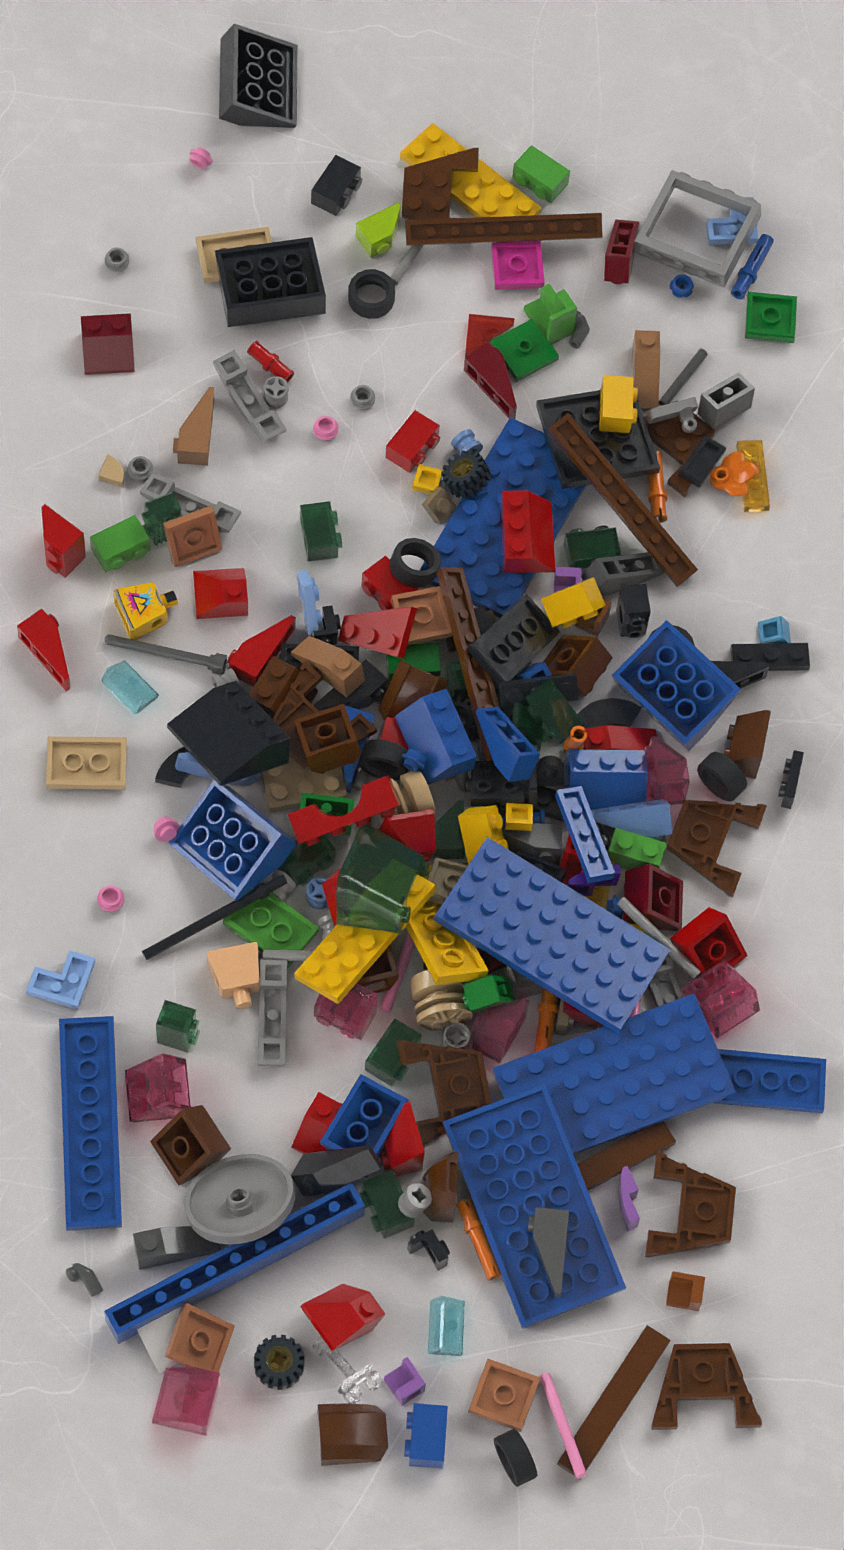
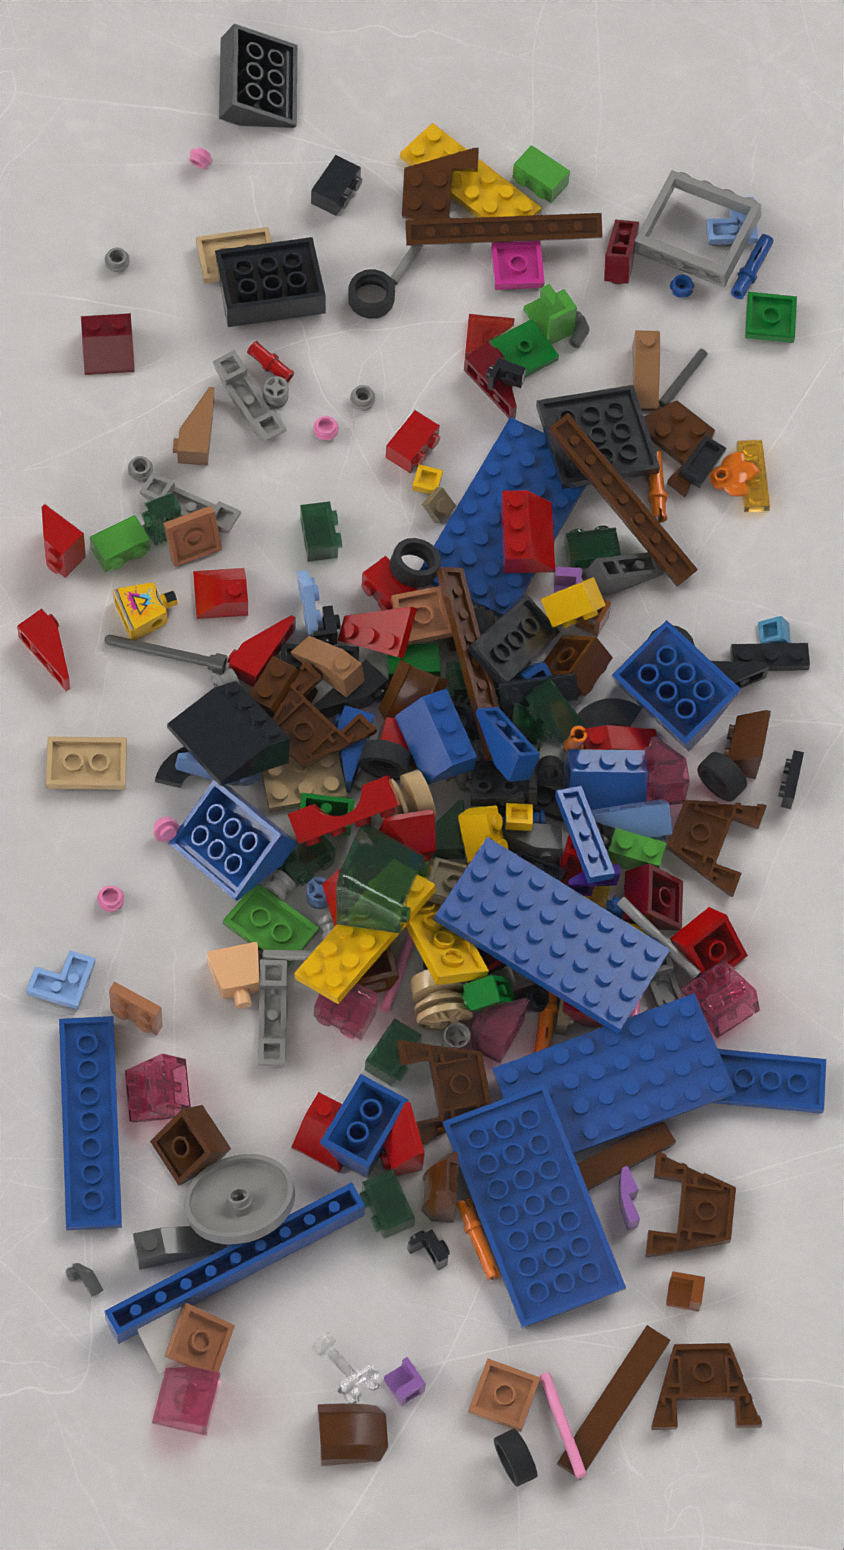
(112, 471): tan tile -> none
(129, 687): clear light blue slope -> none
(131, 1006): none -> nougat plate
(177, 1026): clear green brick -> none
(260, 892): black bar -> none
(279, 1372): black wheel -> none
(328, 739): reddish brown slope -> none
(332, 1169): black slope -> none
(343, 1314): red slope -> none
(379, 230): lime slope -> none
(408, 1200): light grey wheel -> none
(414, 760): blue plate -> none
(427, 1435): blue brick -> none
(446, 1326): clear light blue slope -> none
(465, 441): medium blue wheel -> none
(466, 474): black wheel -> none
(507, 372): none -> black bracket
(537, 998): none -> black cone
(549, 1238): dark grey slope -> none
(617, 404): yellow brick -> none
(633, 610): black brick -> none
(682, 408): light grey piece -> none
(726, 400): dark grey brick -> none

